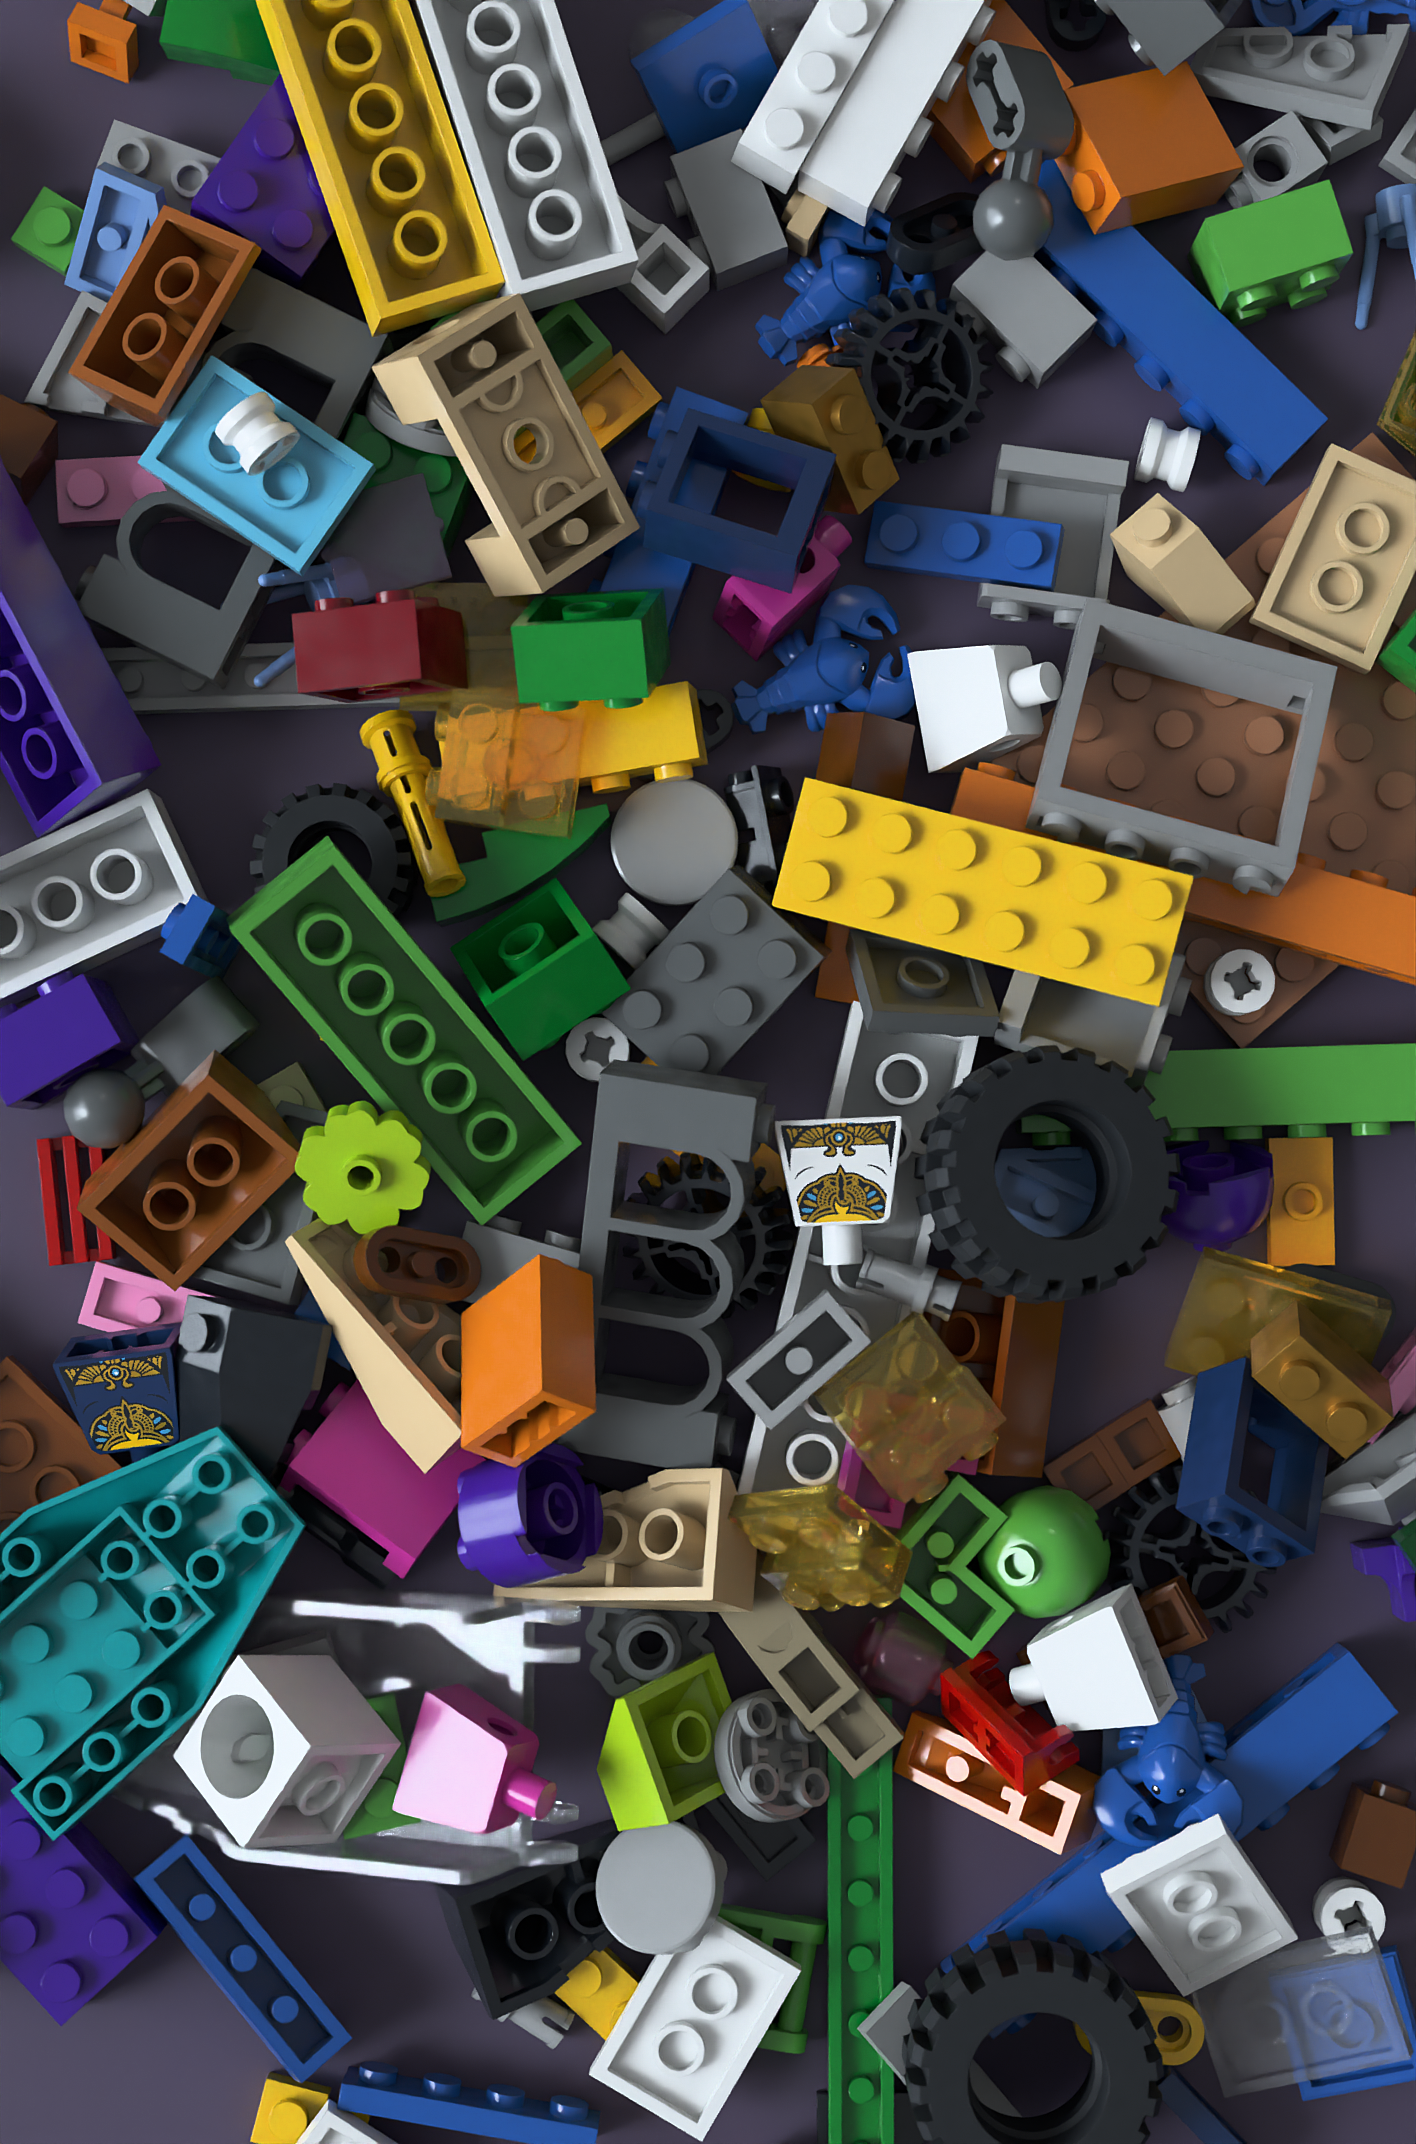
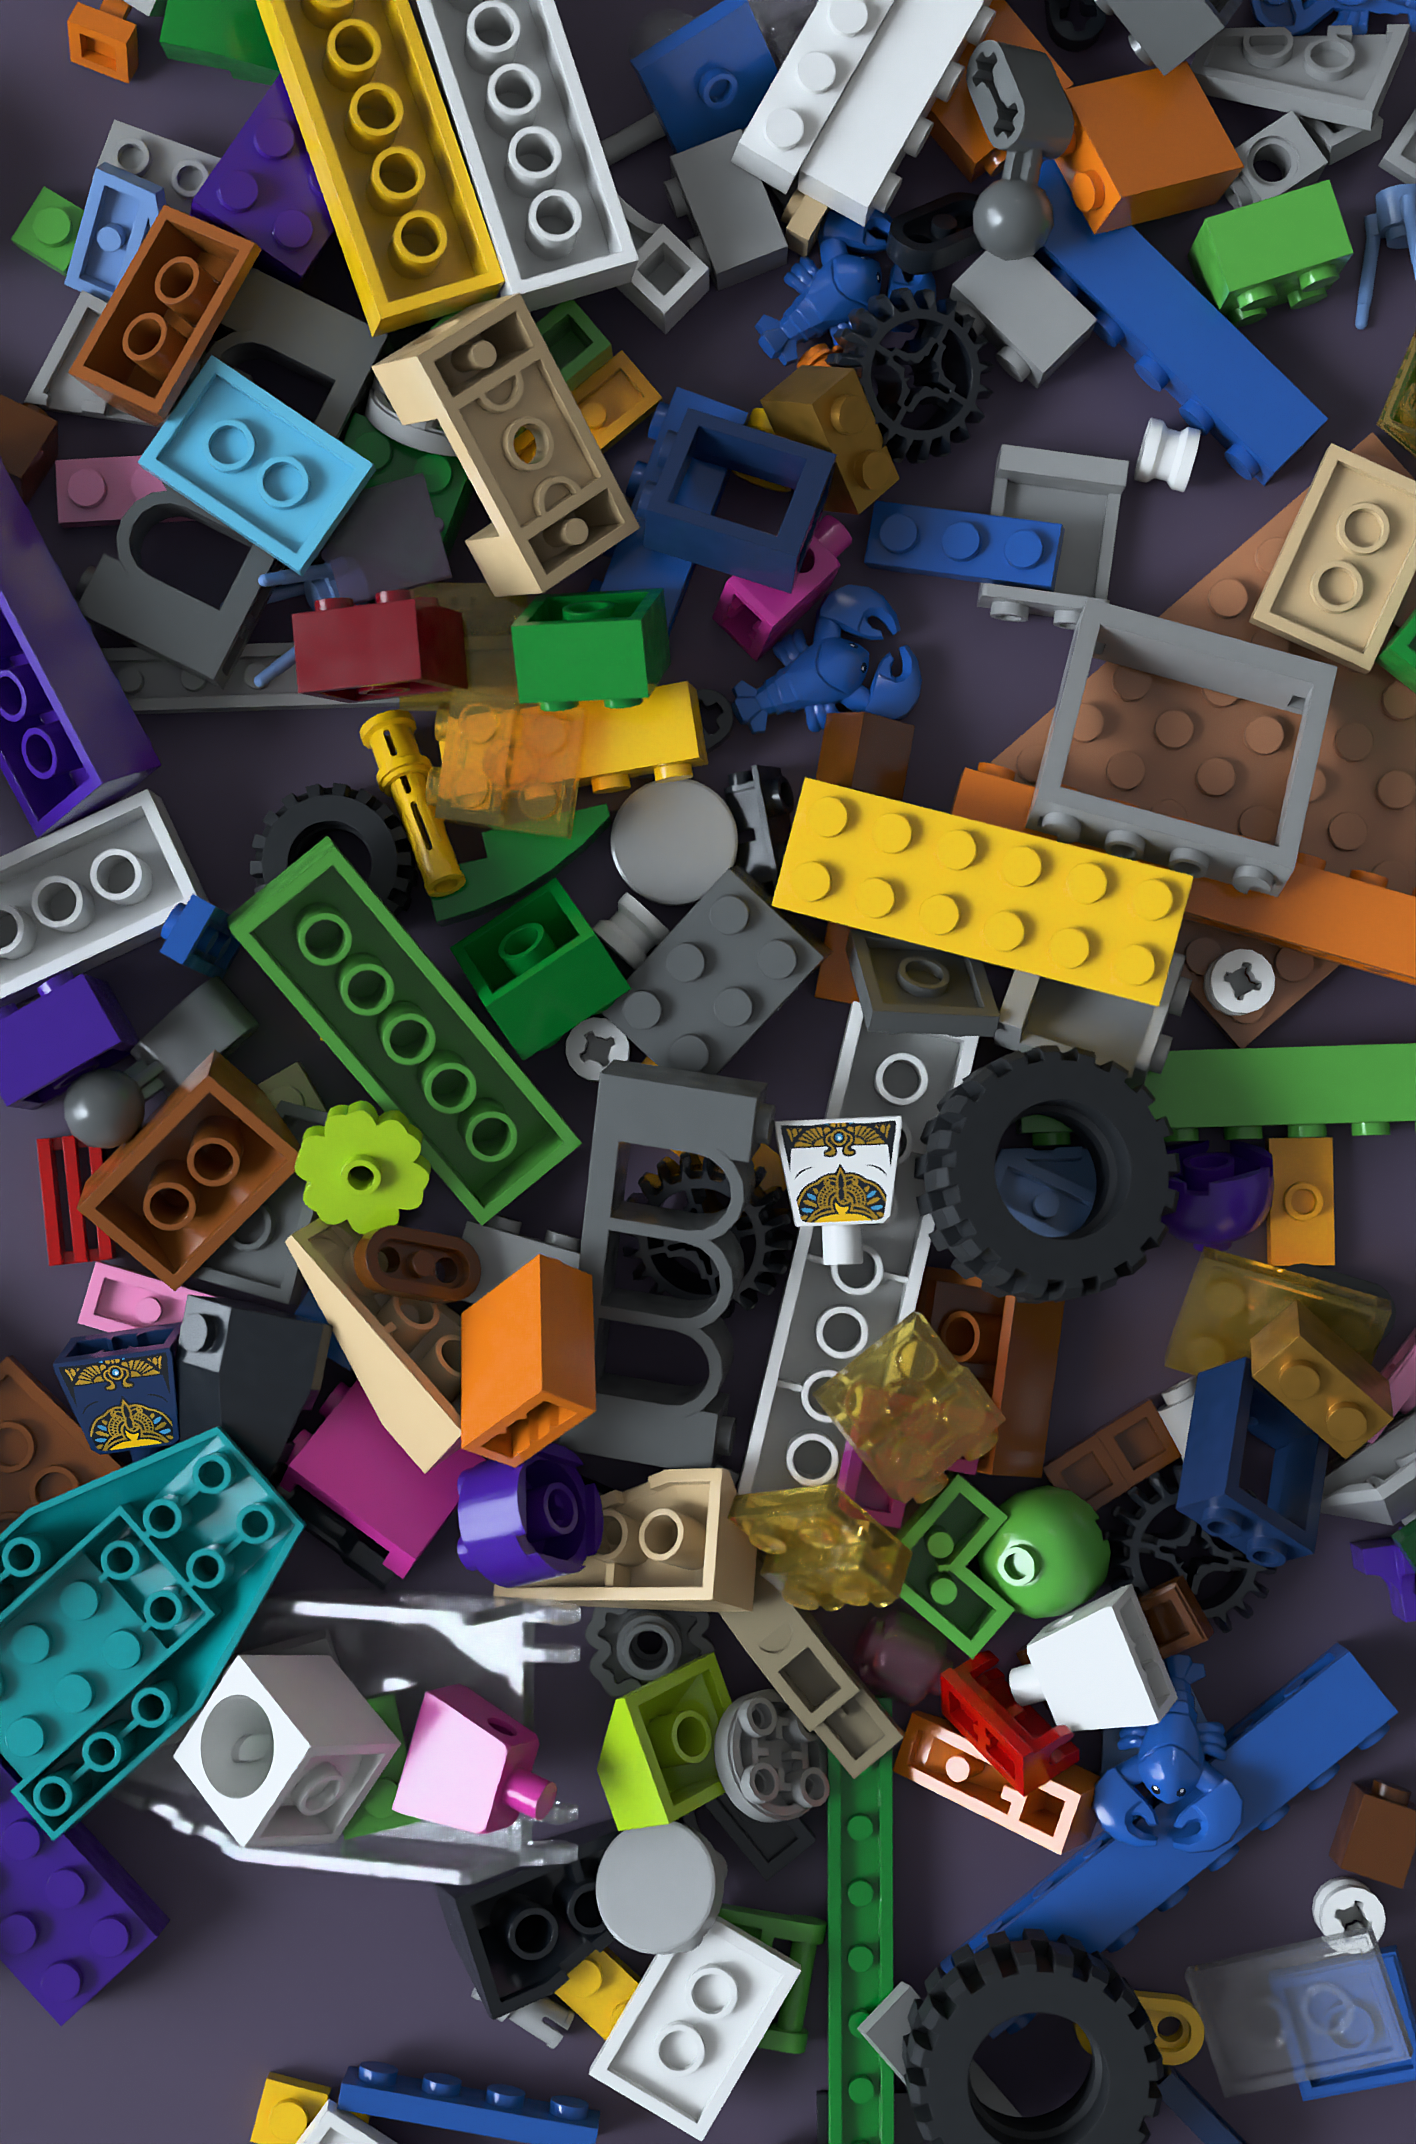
(242, 1959): blue brick -> none
(257, 433): white wheel -> none
(798, 1359): light grey brick -> none
(908, 1284): light grey pin -> none
(979, 702): white torso -> none
(1180, 568): tan slope -> none
(1199, 1905): white plate -> none

